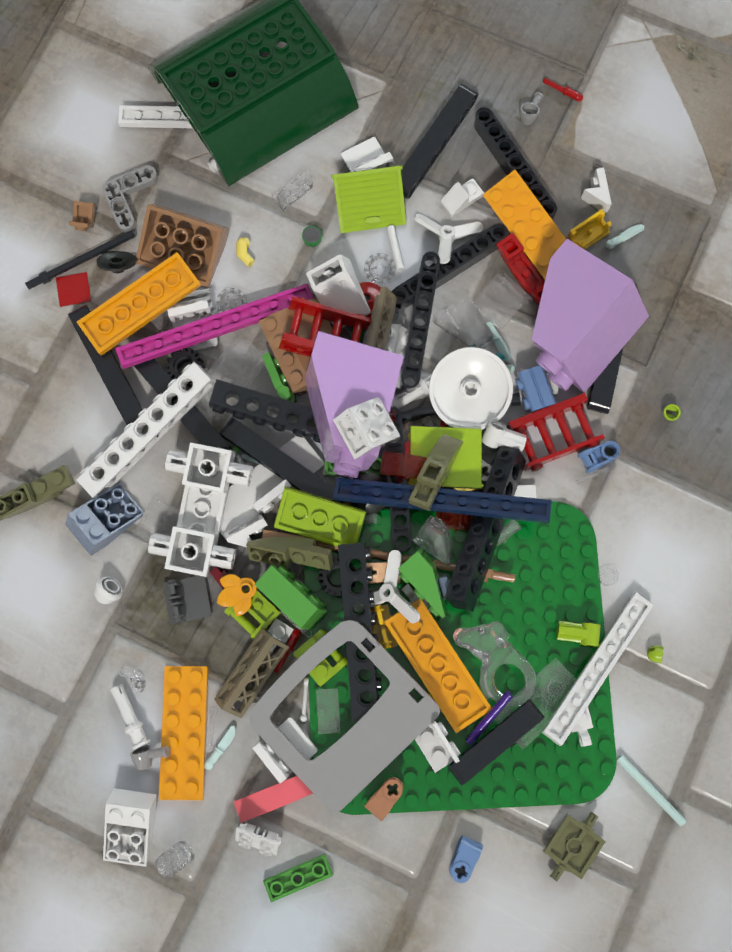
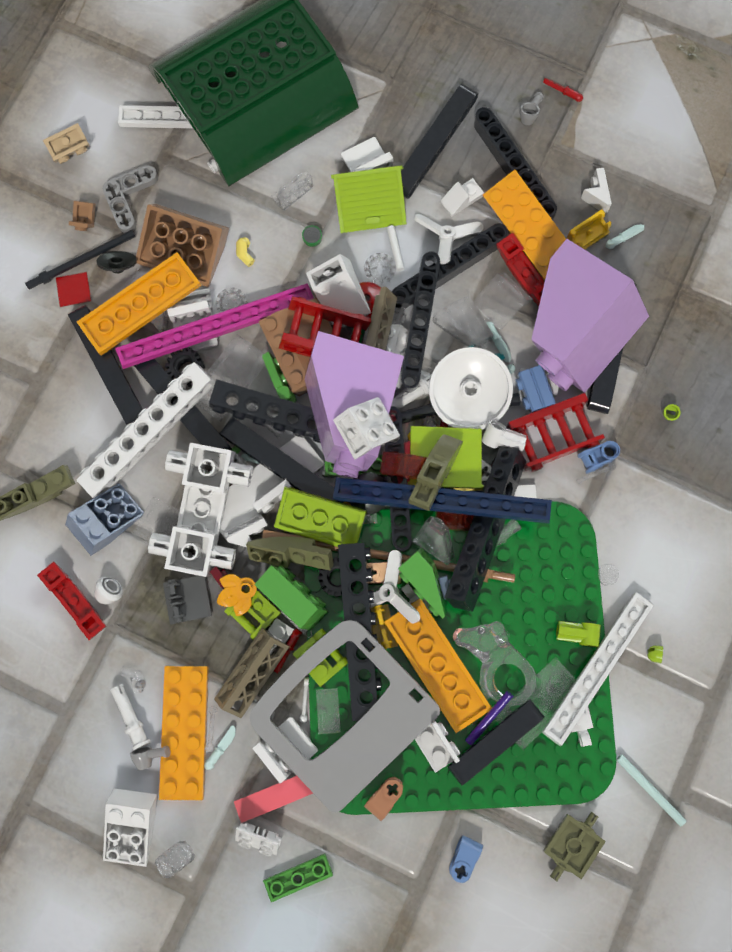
(66, 143): none -> tan bracket
(72, 599): none -> red slope

